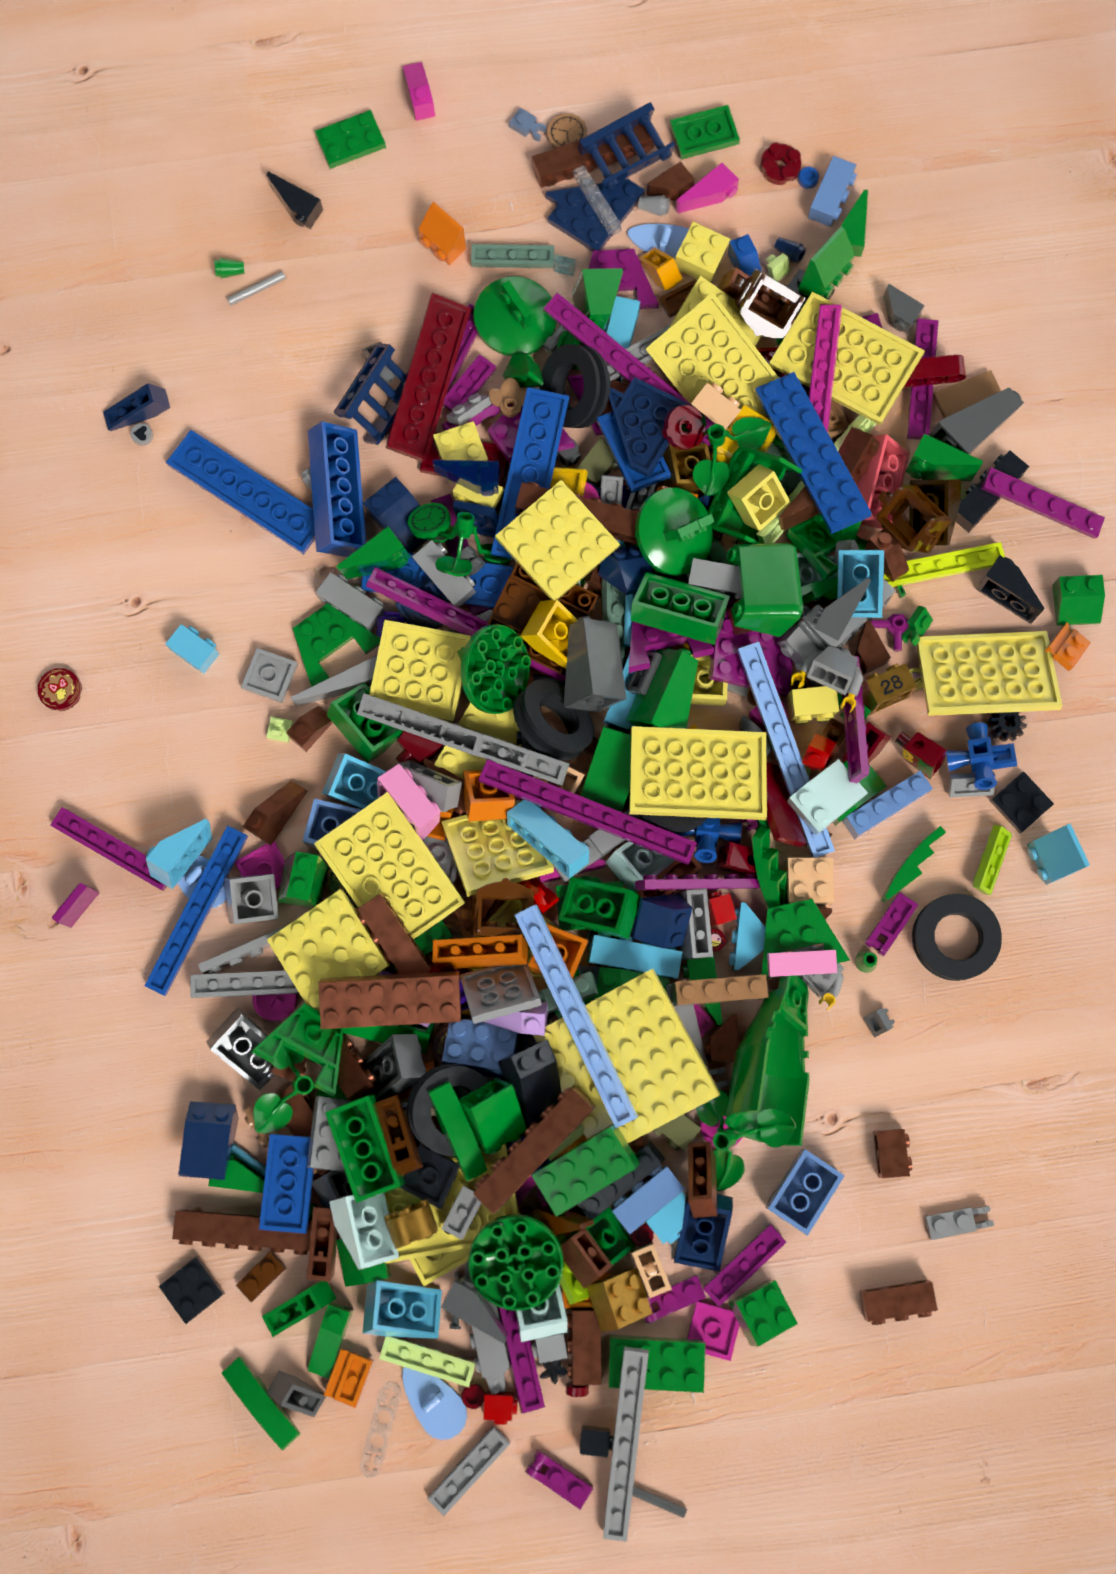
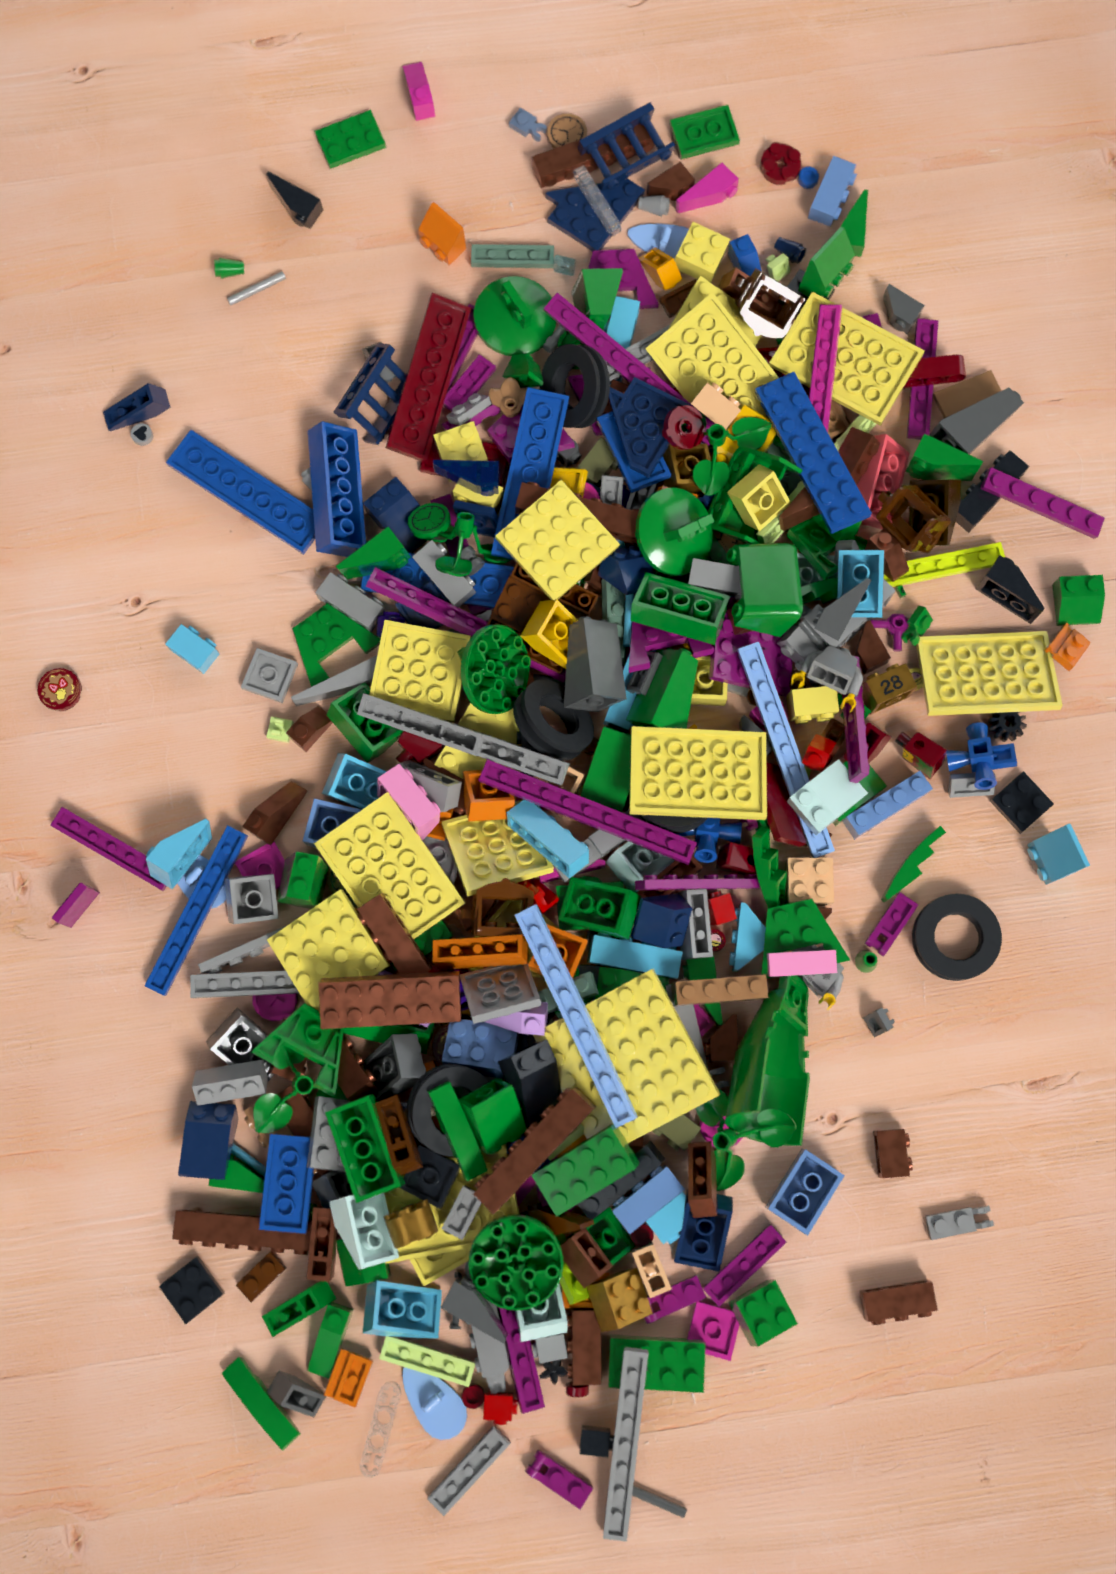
(230, 1082): none -> light grey brick
(992, 859): lime plate -> none

